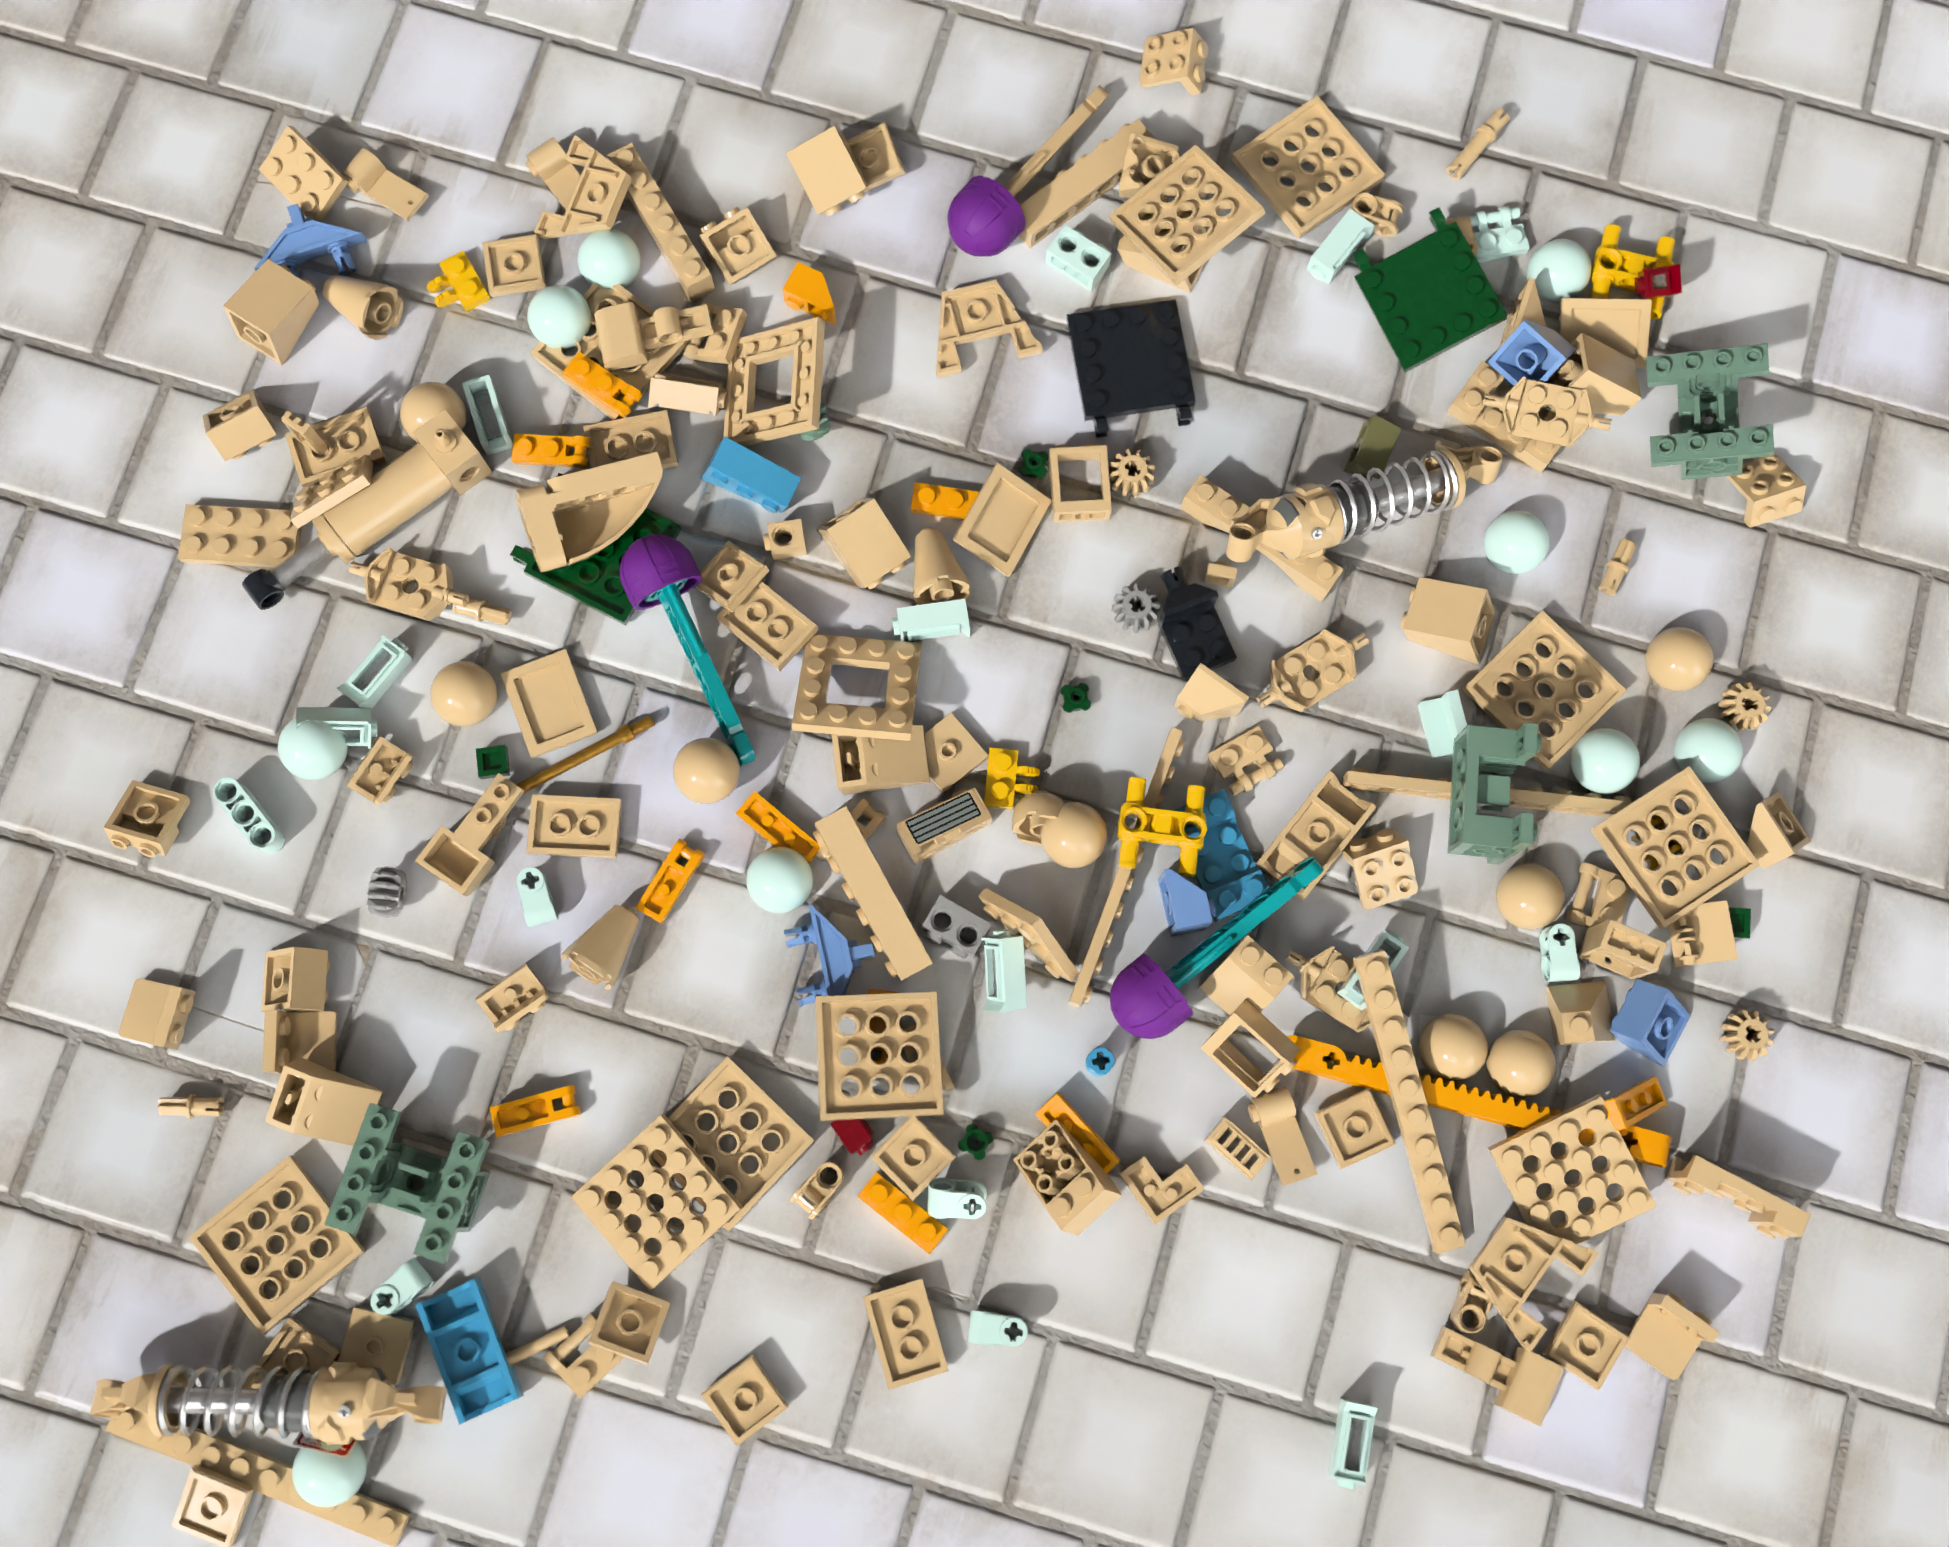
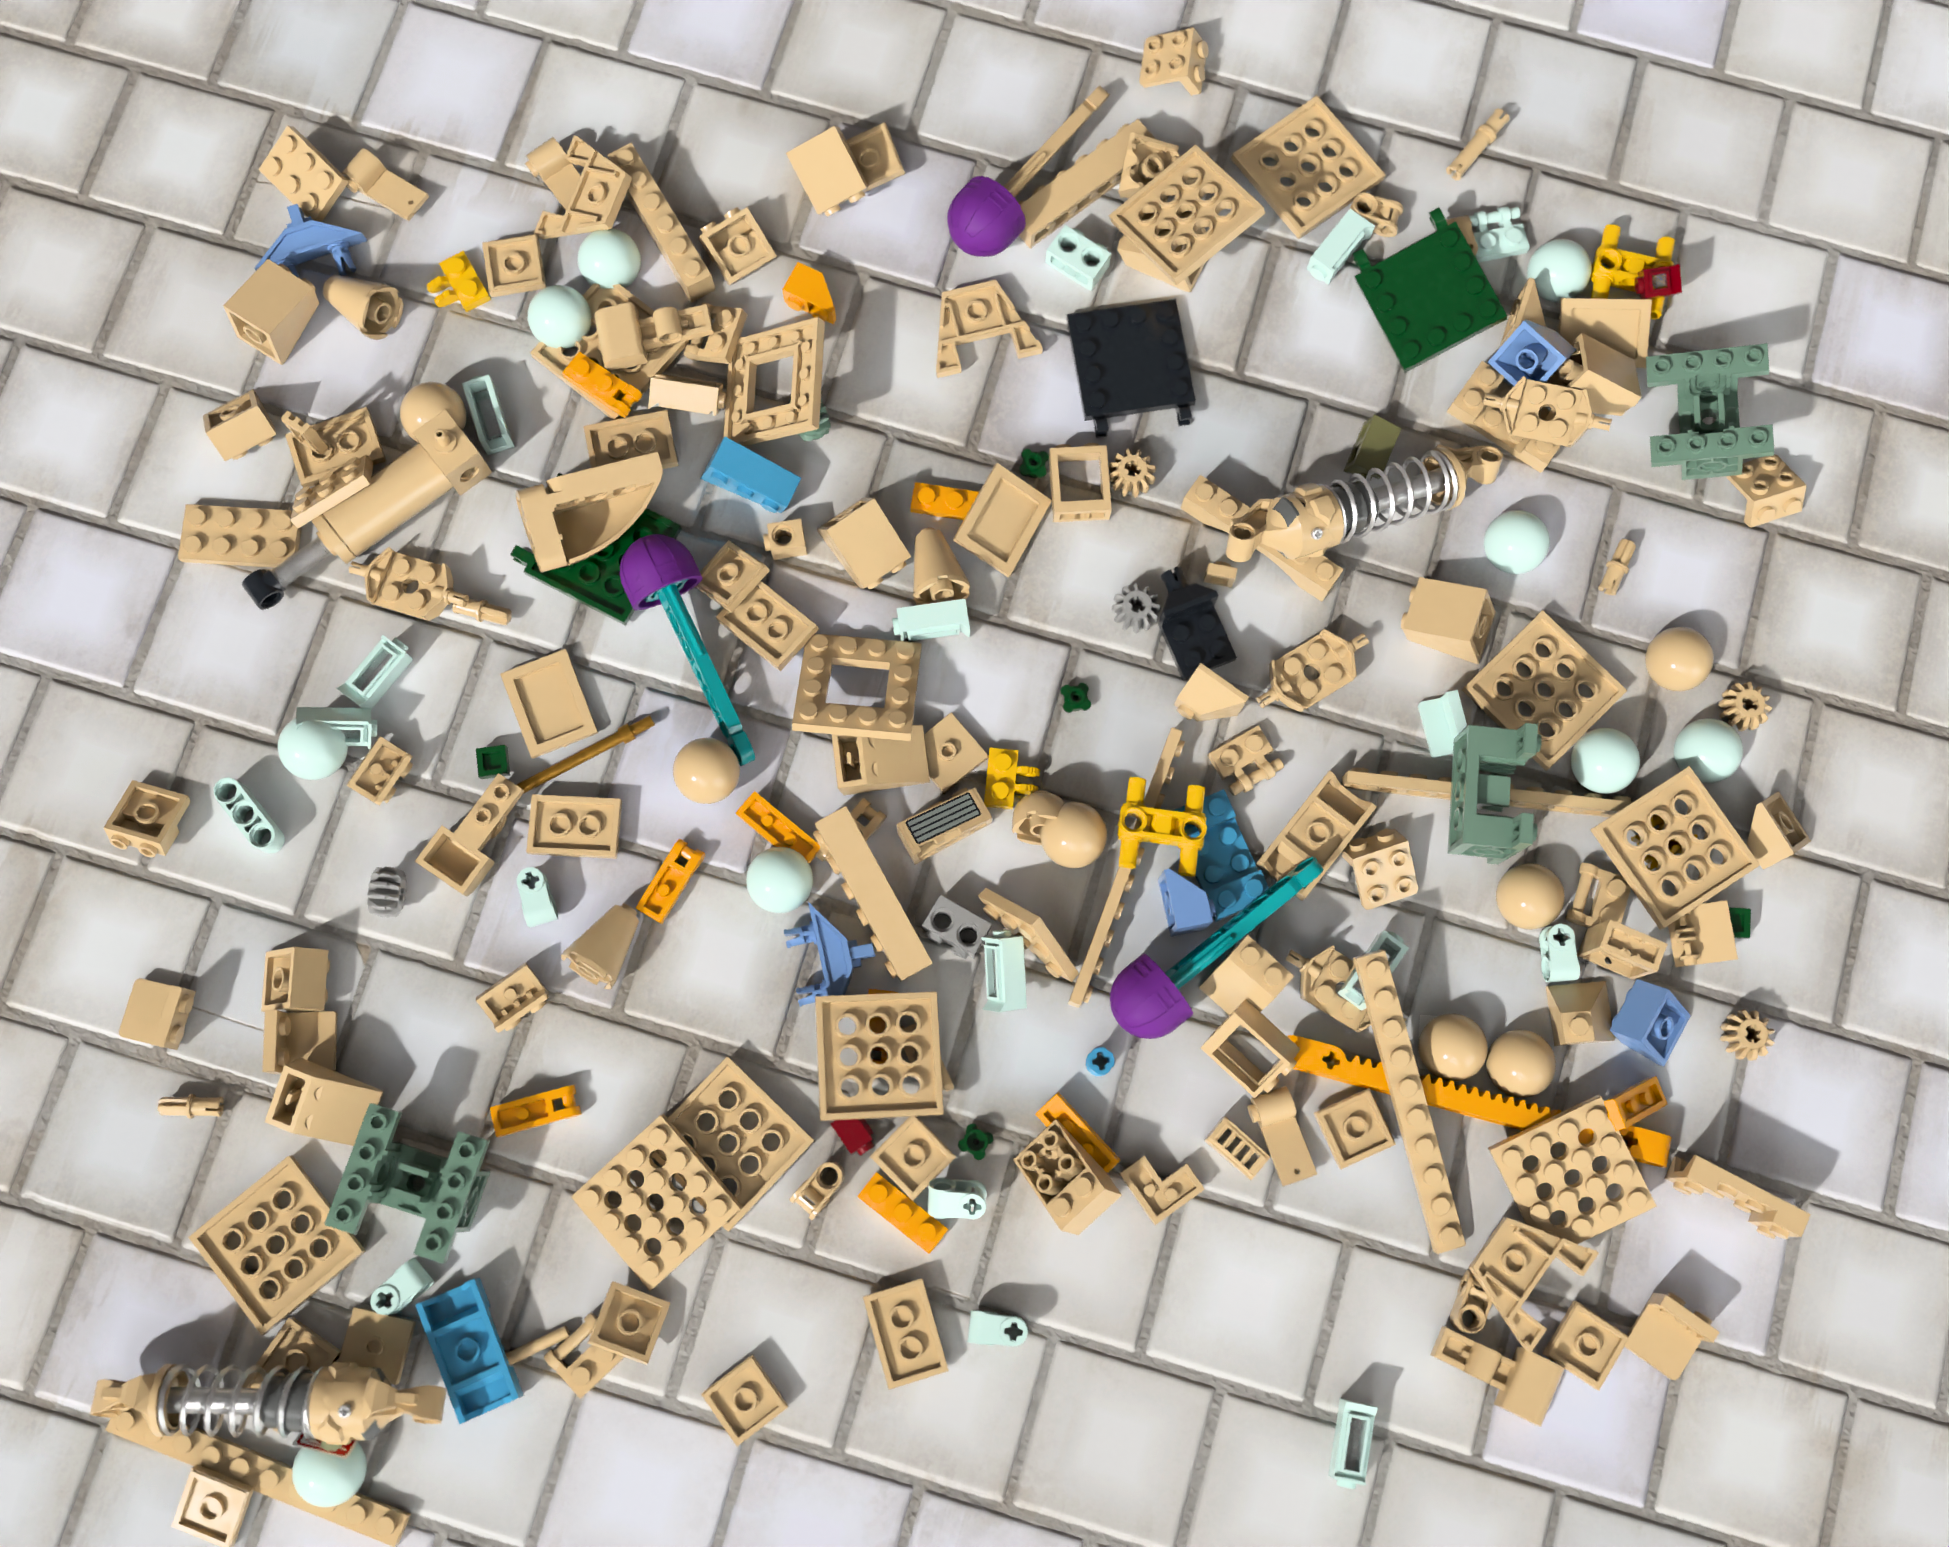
(463, 693): tan piece -> none
(550, 450): light orange plate -> none

